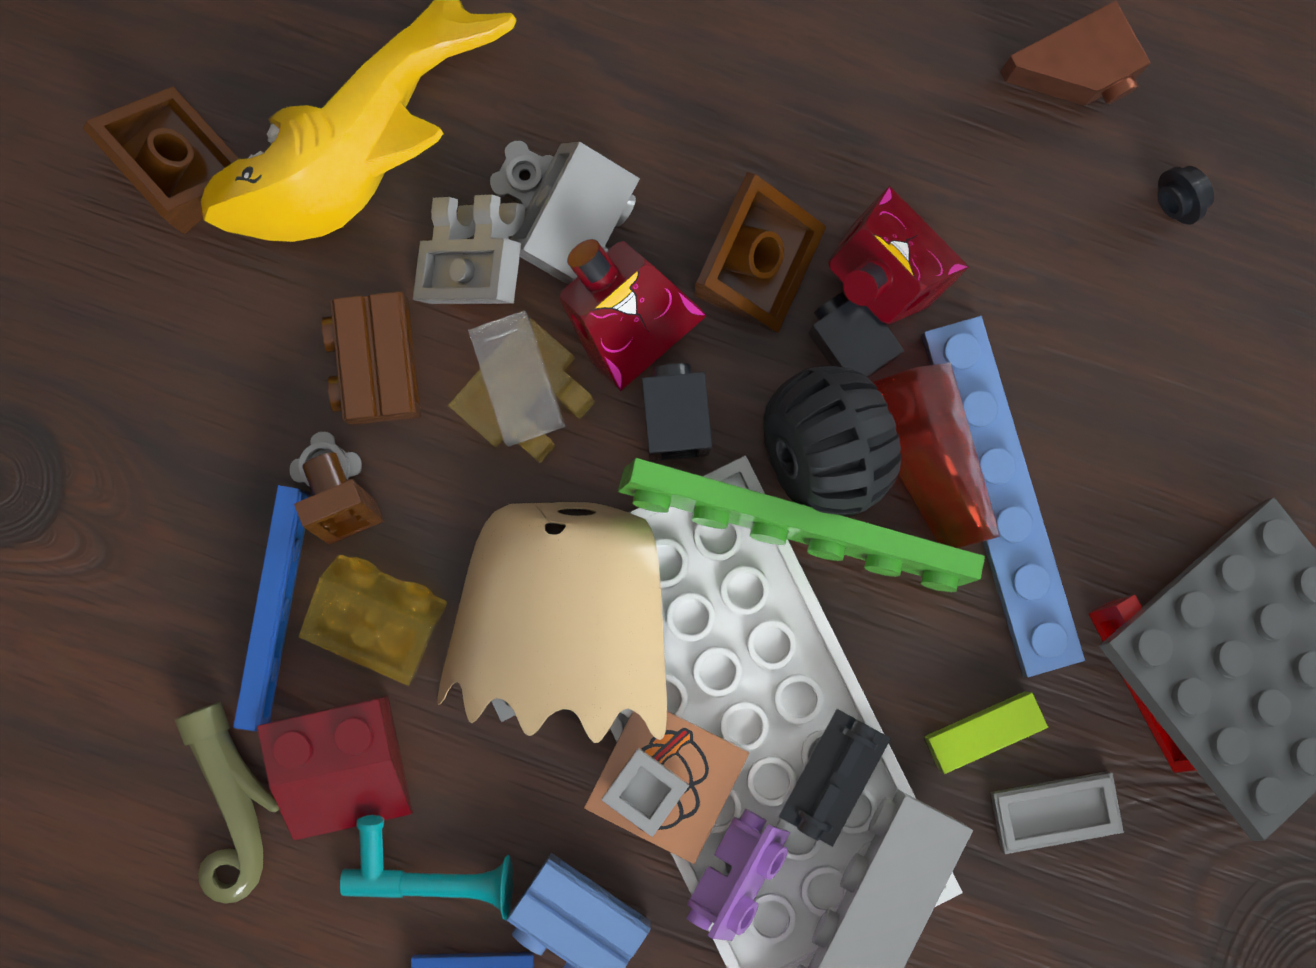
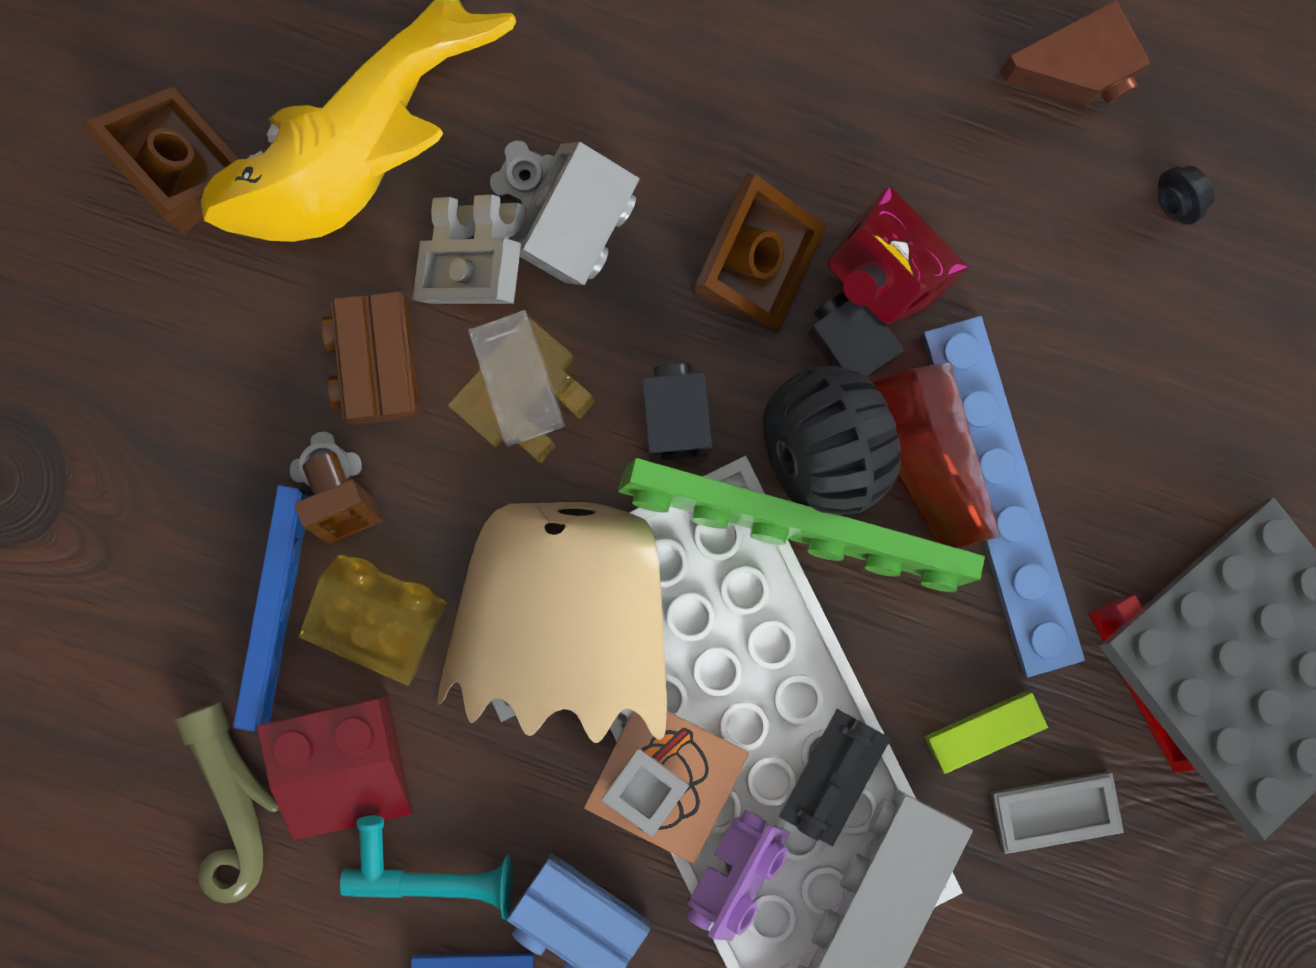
(624, 309): dark red torso -> none

